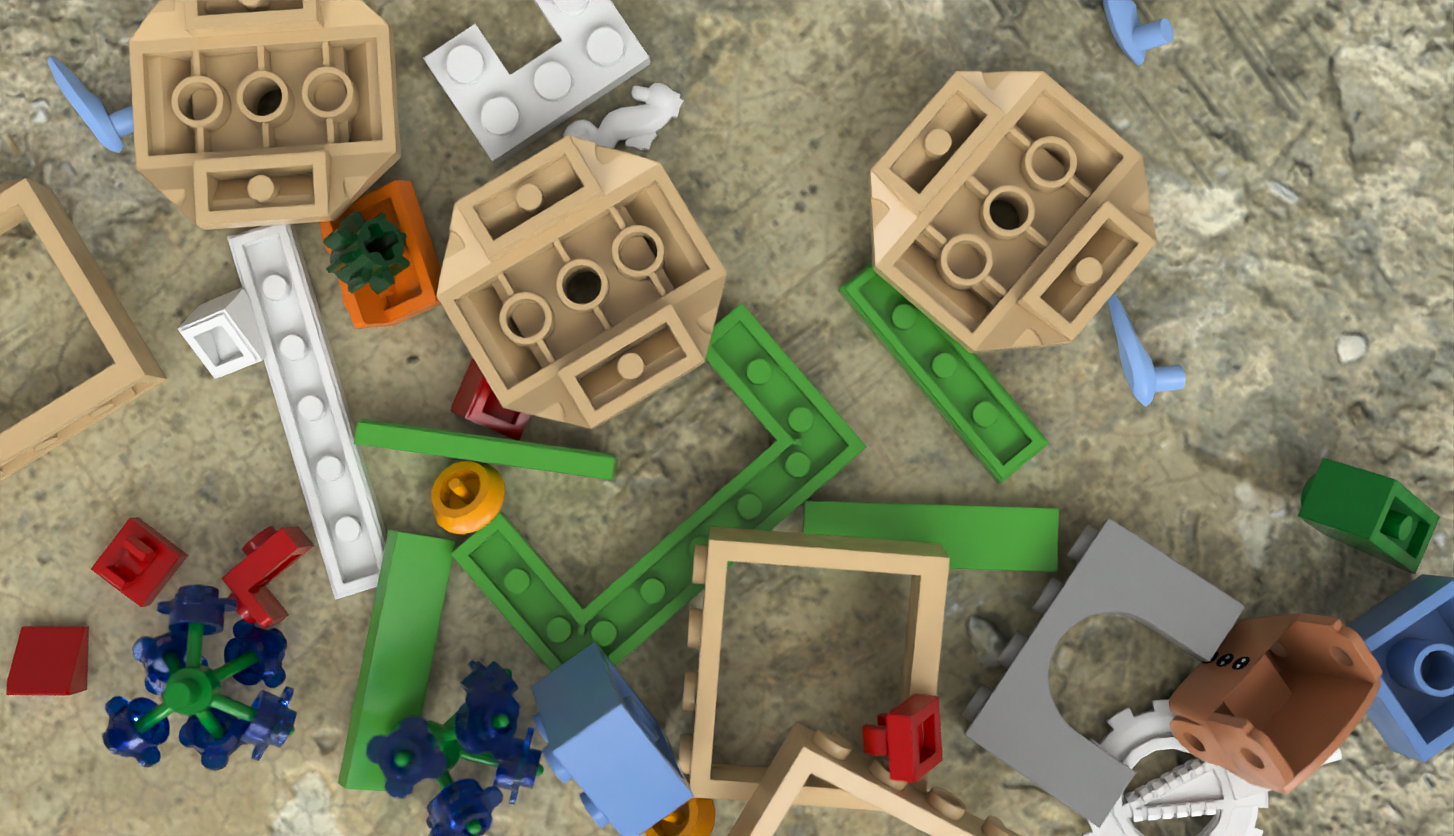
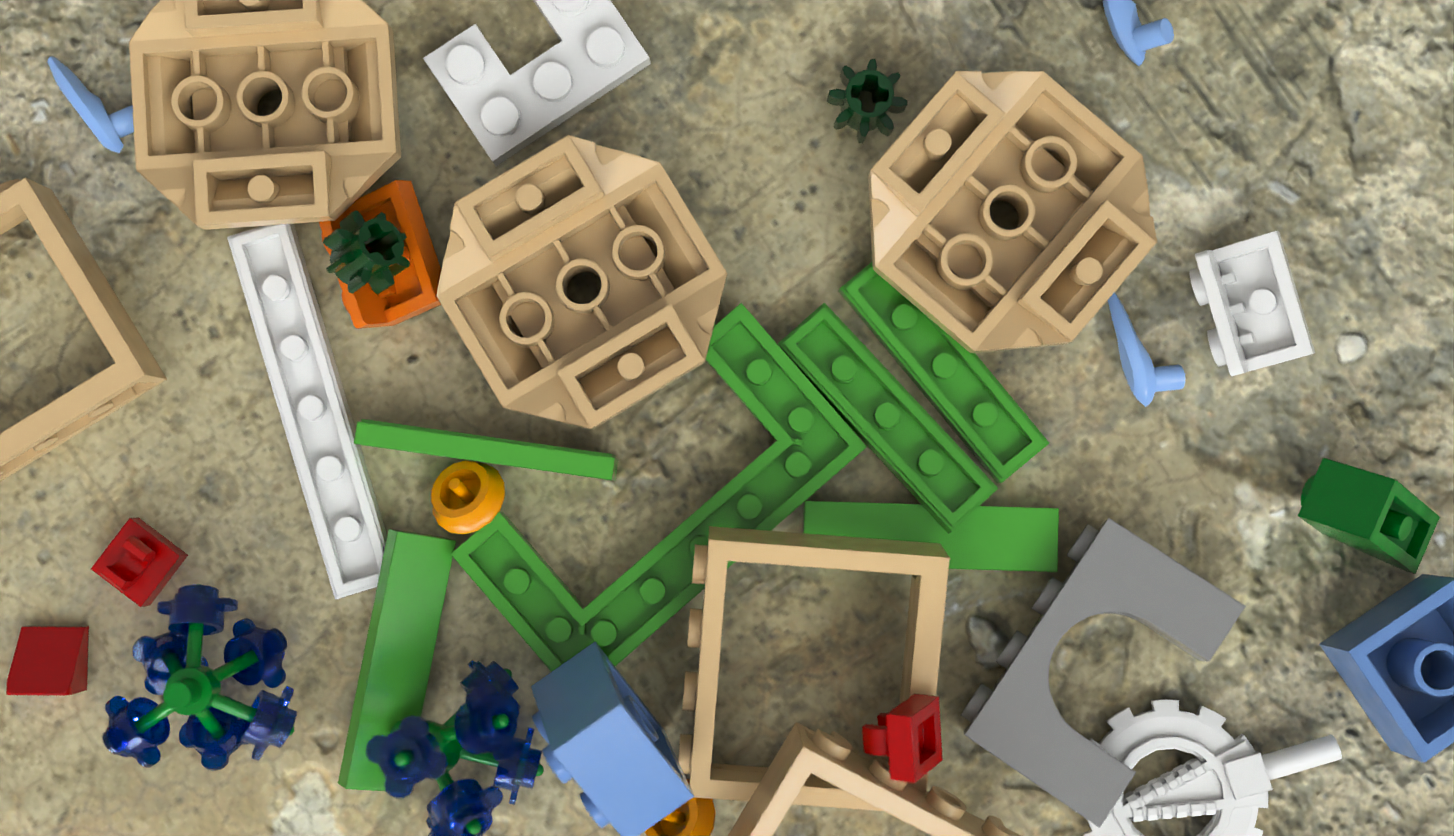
(224, 333): white slope -> none
(267, 557): red bracket -> none
(480, 405): red slope -> none
(635, 123): white animal -> none
(882, 95): none -> dark green gear
(887, 418): none -> bright green tile
(1251, 304): none -> white bracket
(1276, 698): nougat piece -> none

